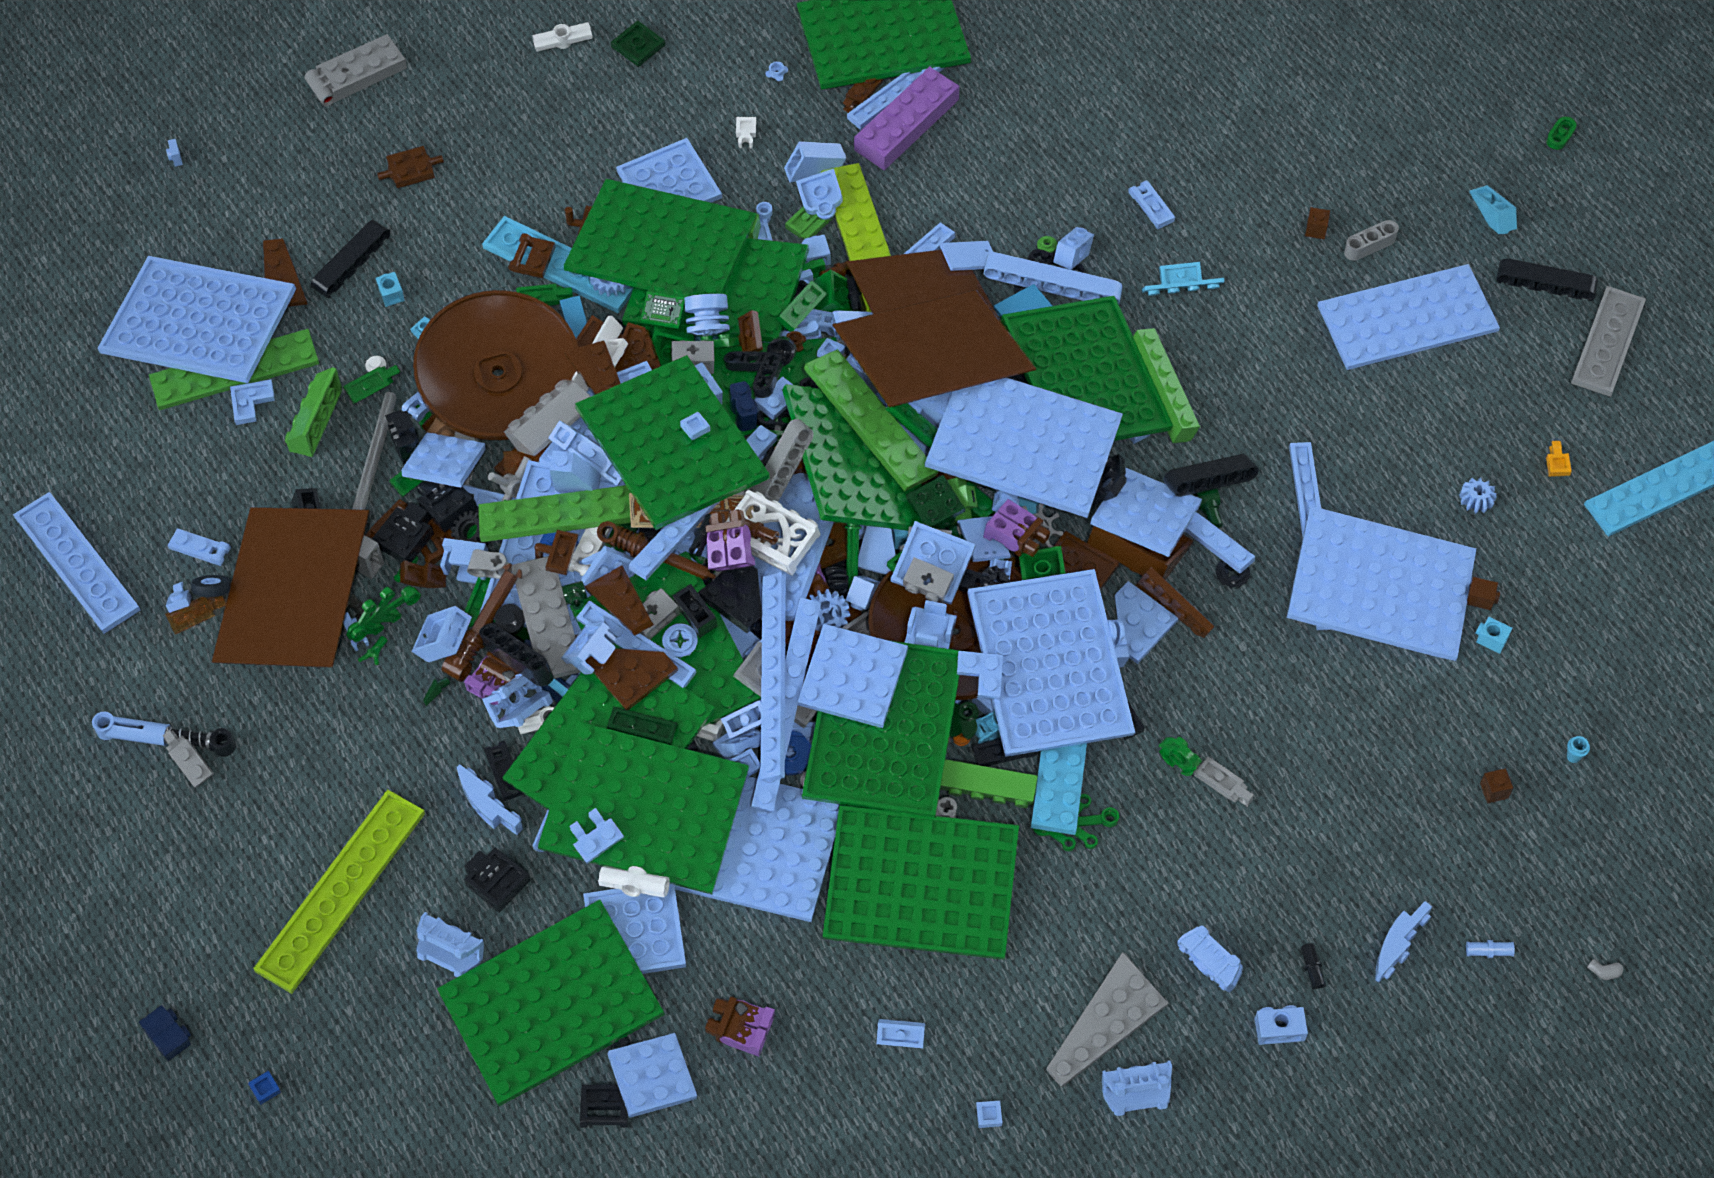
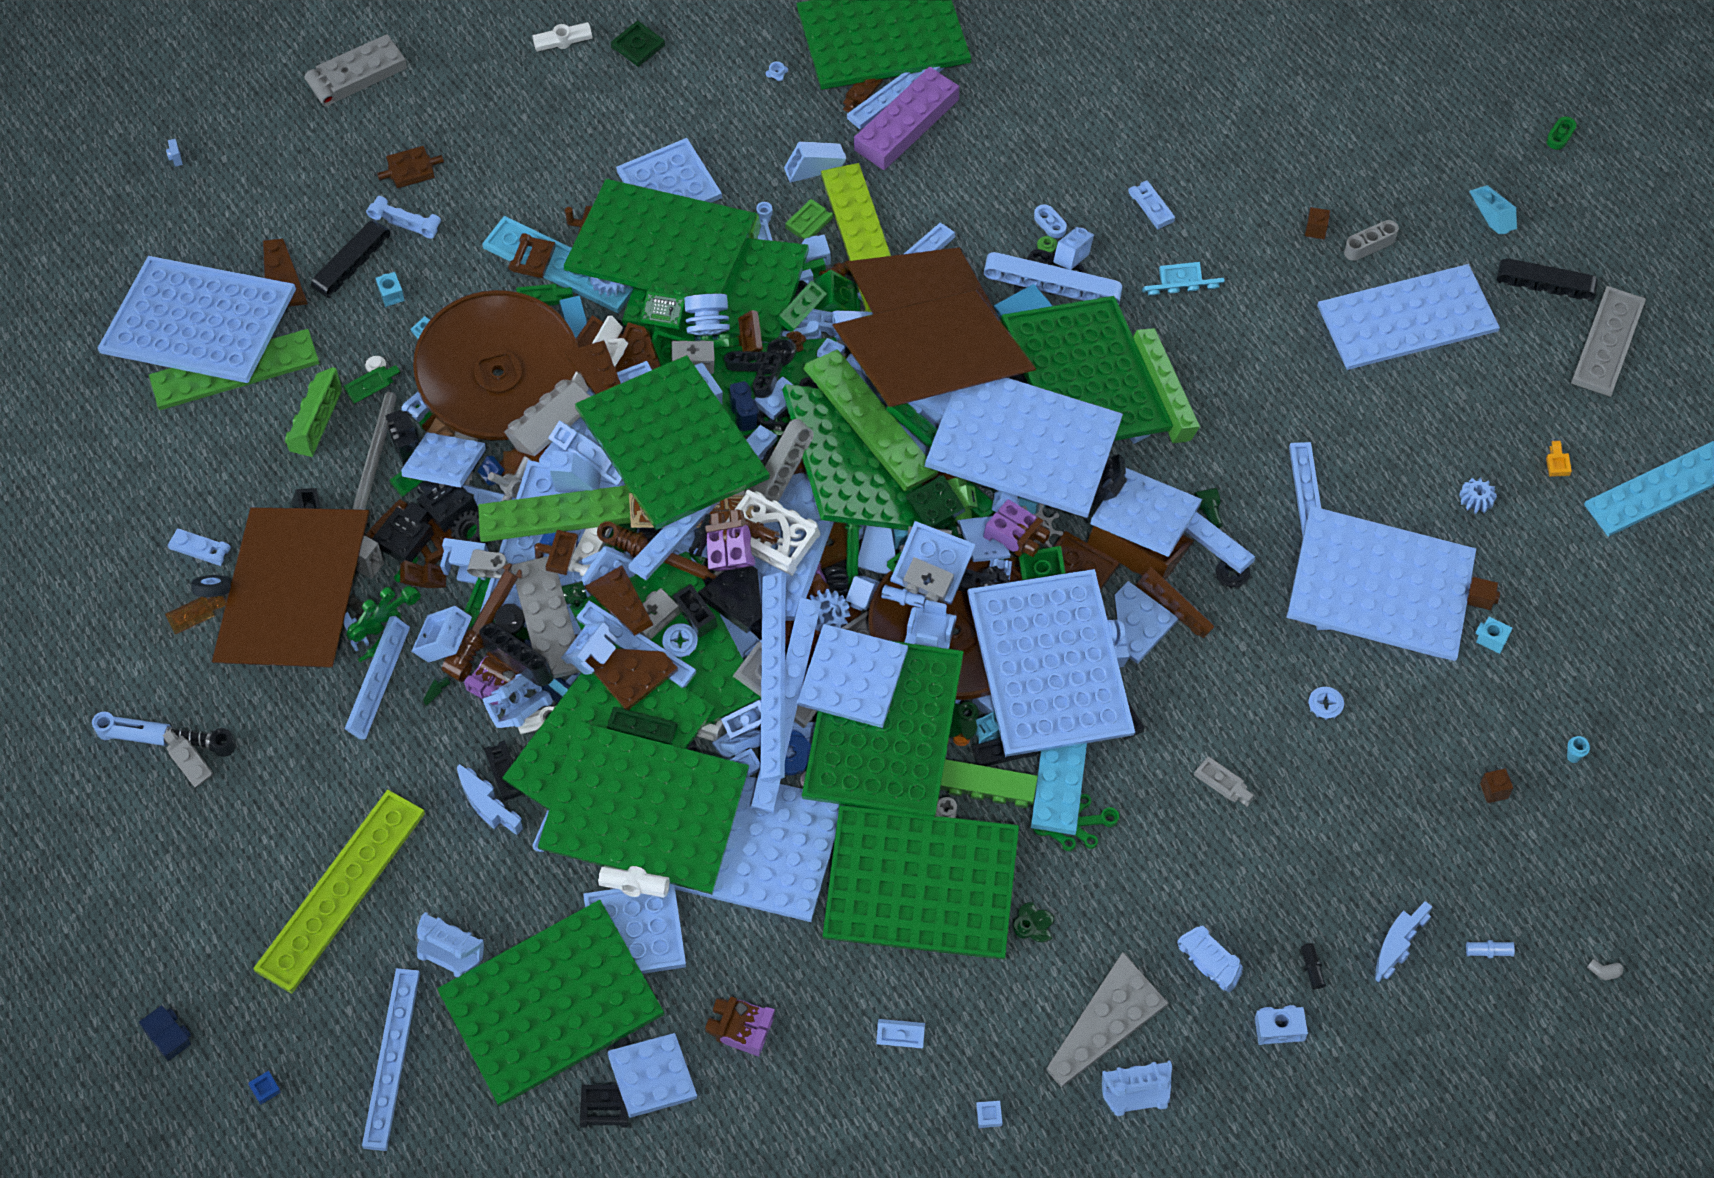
(76, 562): light blue plate -> none
(179, 598): light blue plate -> none
(246, 396): light blue plate -> none
(377, 678): none -> light blue plate
(391, 1060): none -> light blue plate
(403, 219): none -> light blue plate
(490, 465): none -> blue plate
(495, 878): black piece -> none
(598, 840): light blue plate -> none
(695, 426): light blue plate -> none
(745, 130): white plate -> none
(820, 194): light blue plate -> none
(855, 295): black axle -> none
(903, 596): none -> light blue pin
(966, 254): light blue container -> none
(986, 667): light blue plate -> none
(1037, 923): none -> dark green plate
(1052, 221): none -> light blue plate
(1177, 753): green plate -> none
(1211, 475): black beam -> none
(1333, 698): none -> light blue gear

